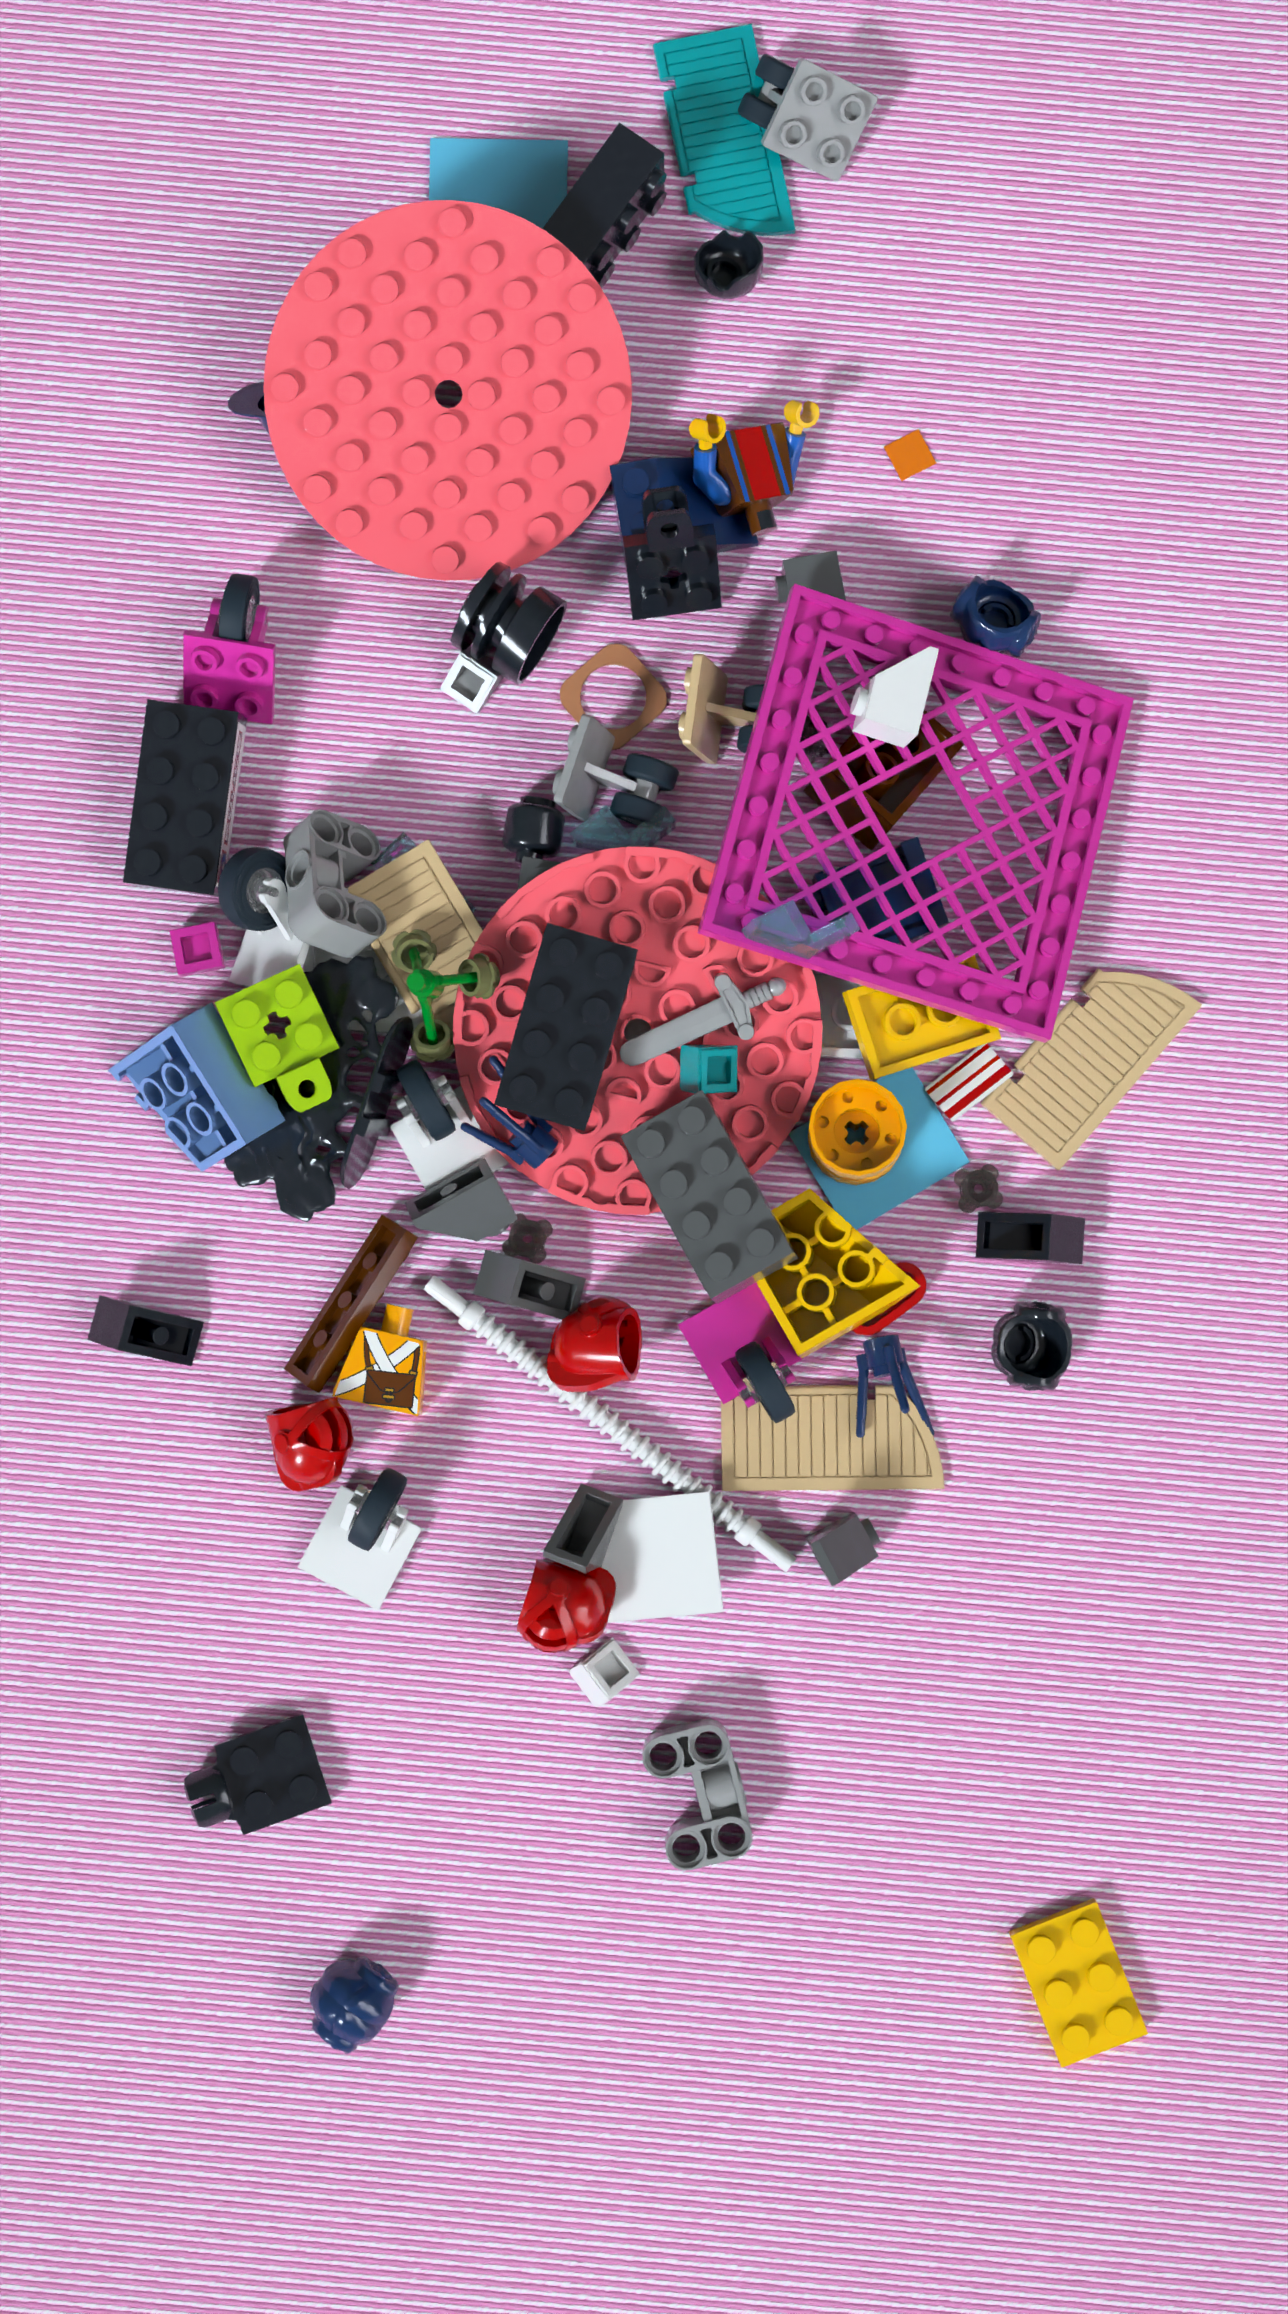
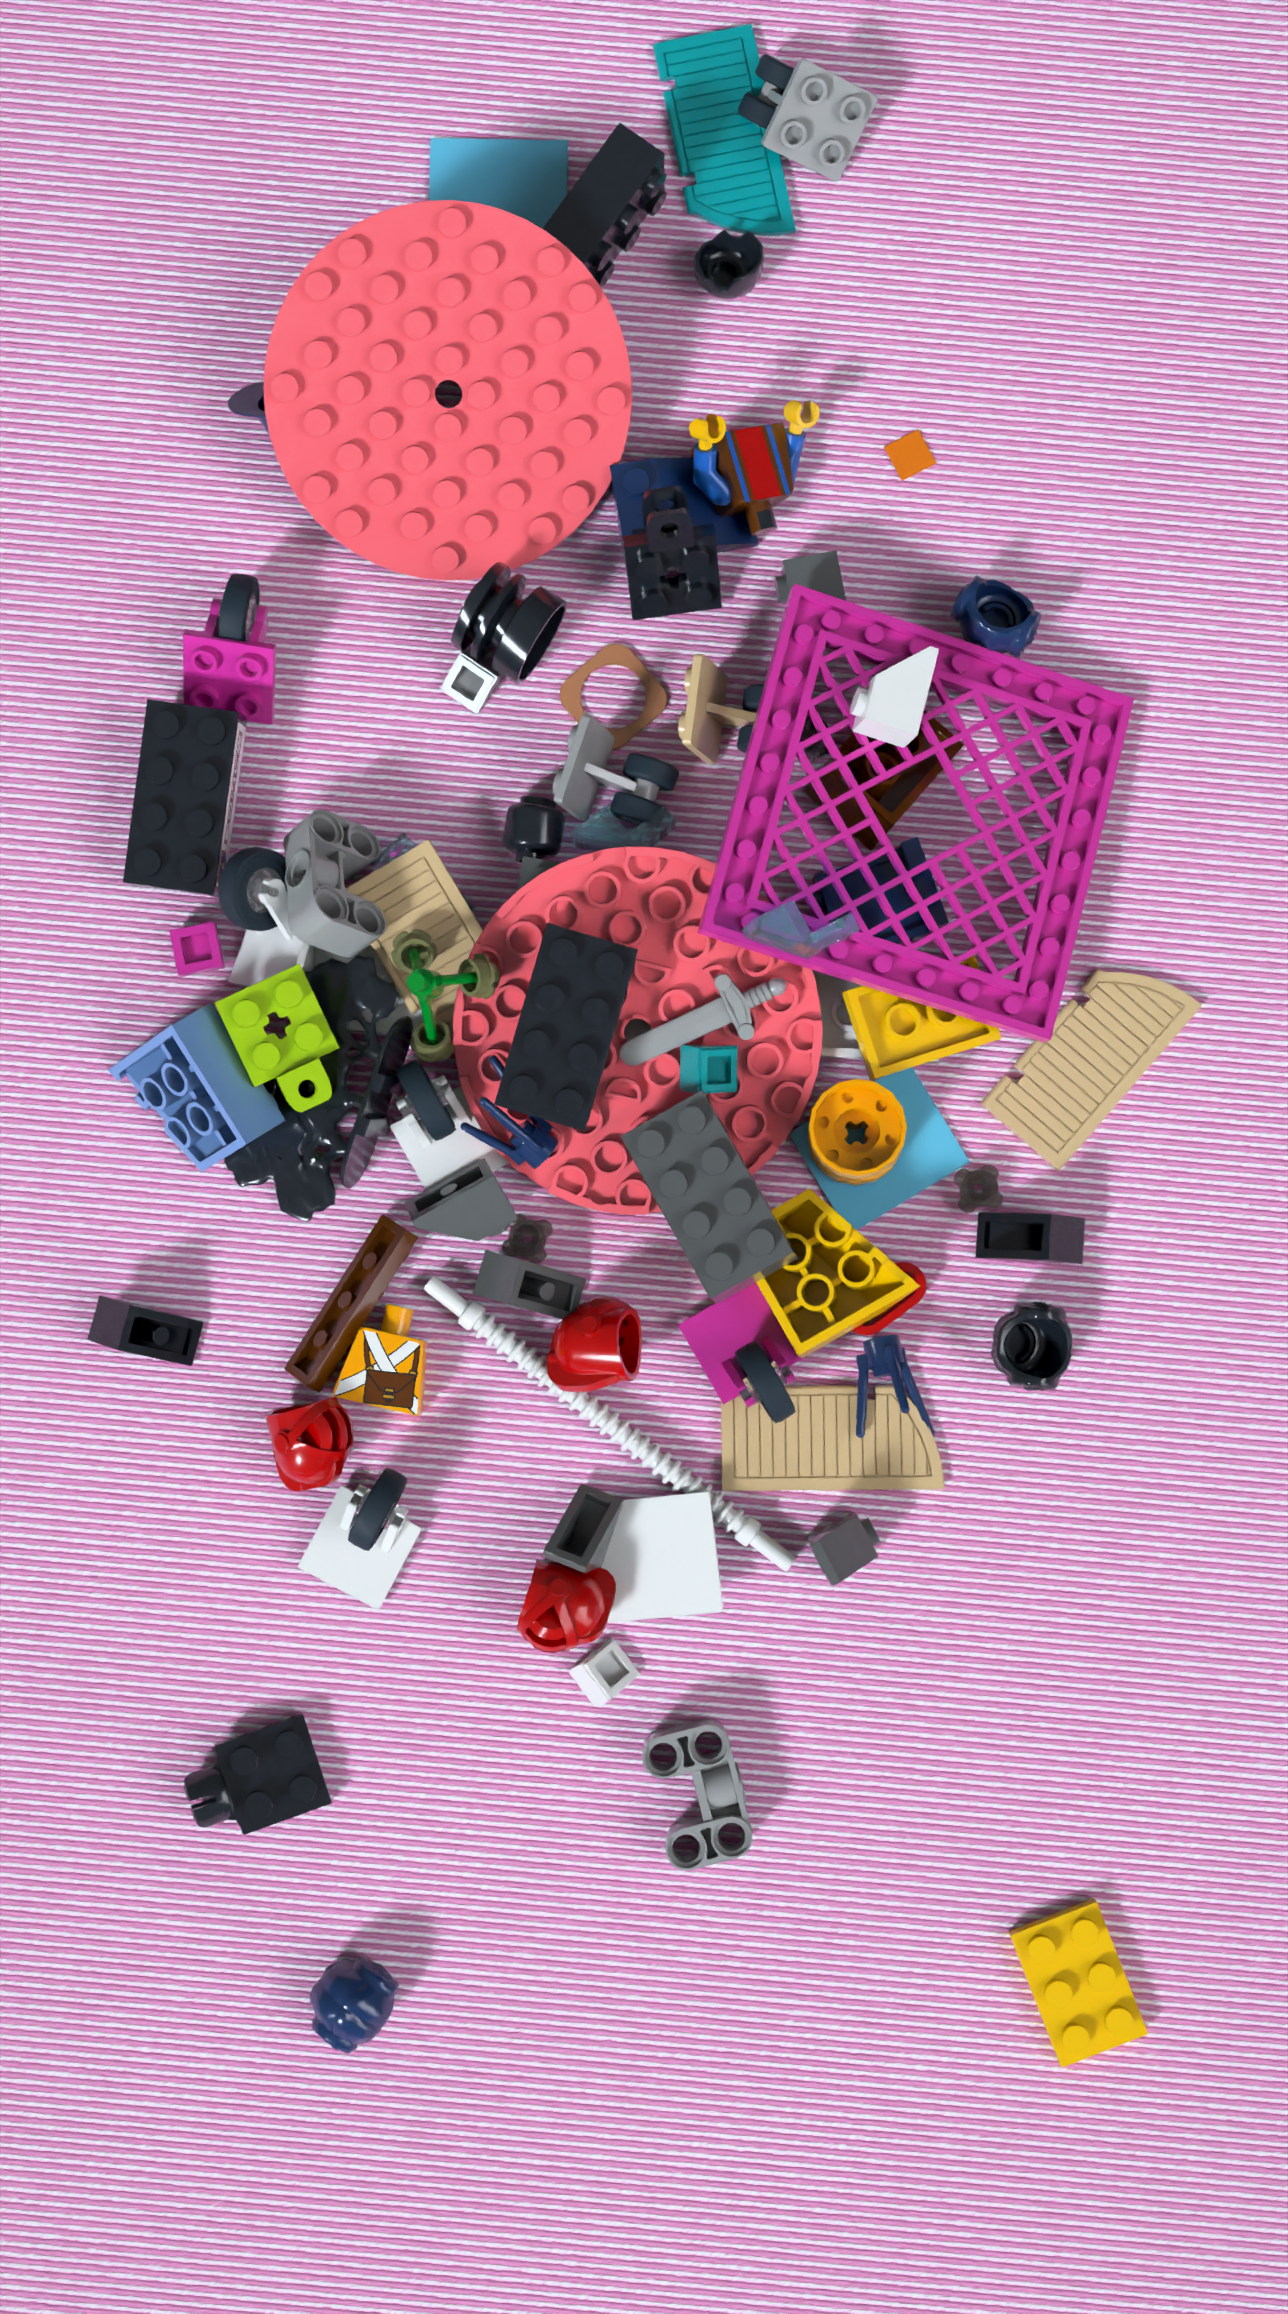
(968, 1081): sticker -> none

